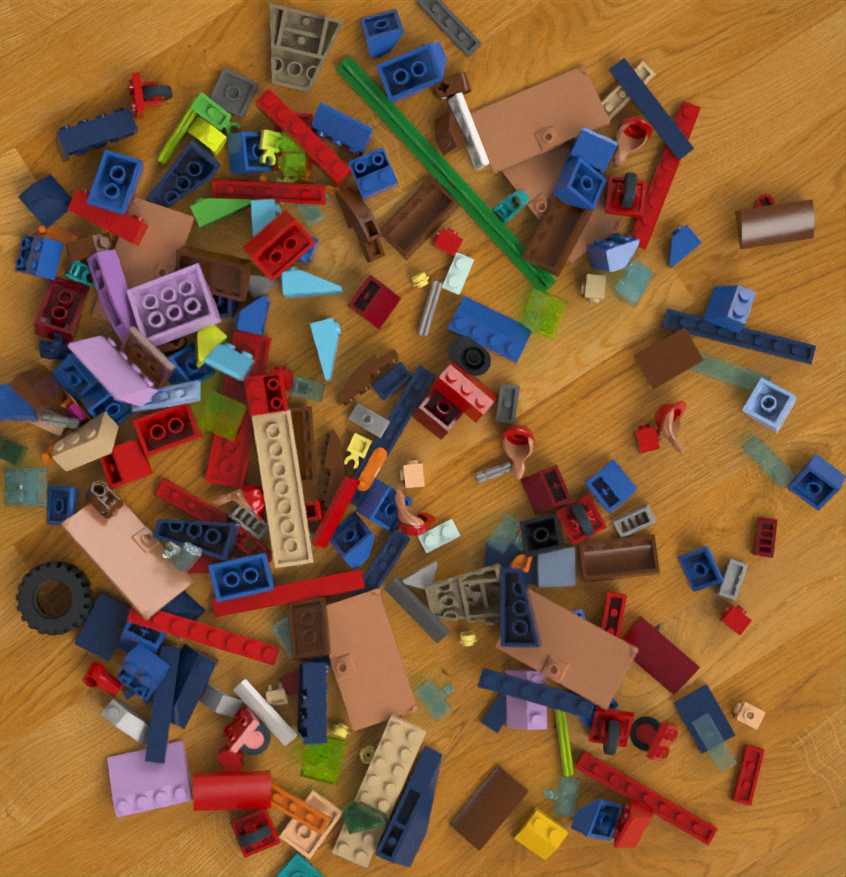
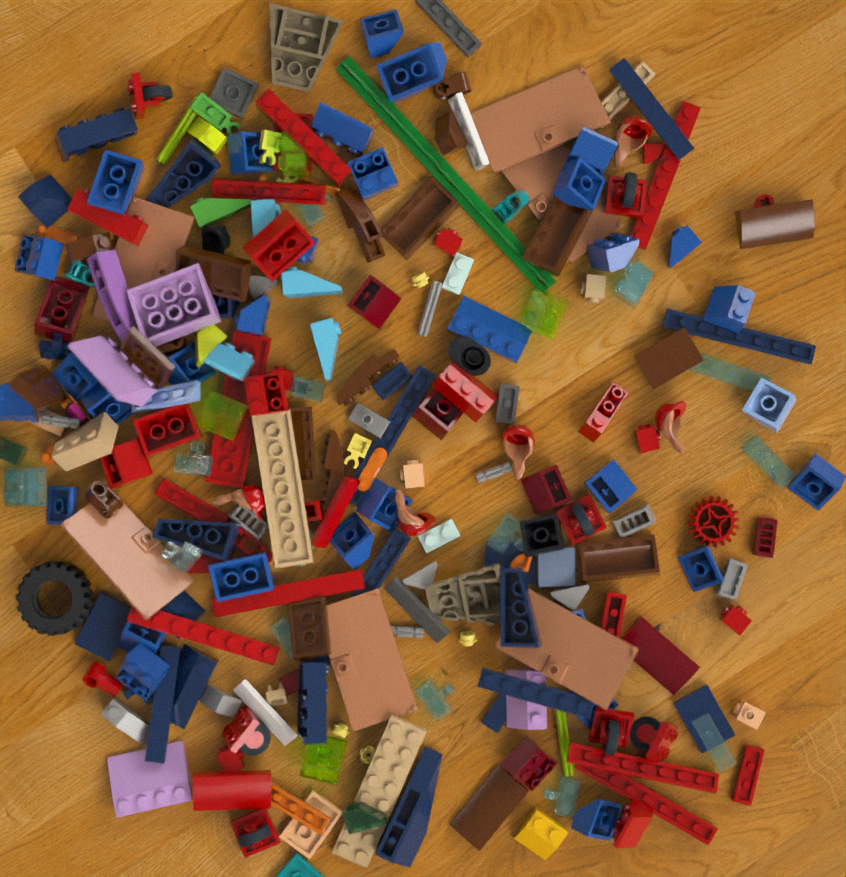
(194, 462): none -> clear light blue plate
(215, 238): none -> black piece
(403, 631): none -> light grey axle
(529, 763): none -> dark red slope
(571, 595): none -> light grey slope
(603, 412): none -> red slope
(643, 768): none -> red plate
(652, 152): none -> red tile
(716, 529): none -> red gear

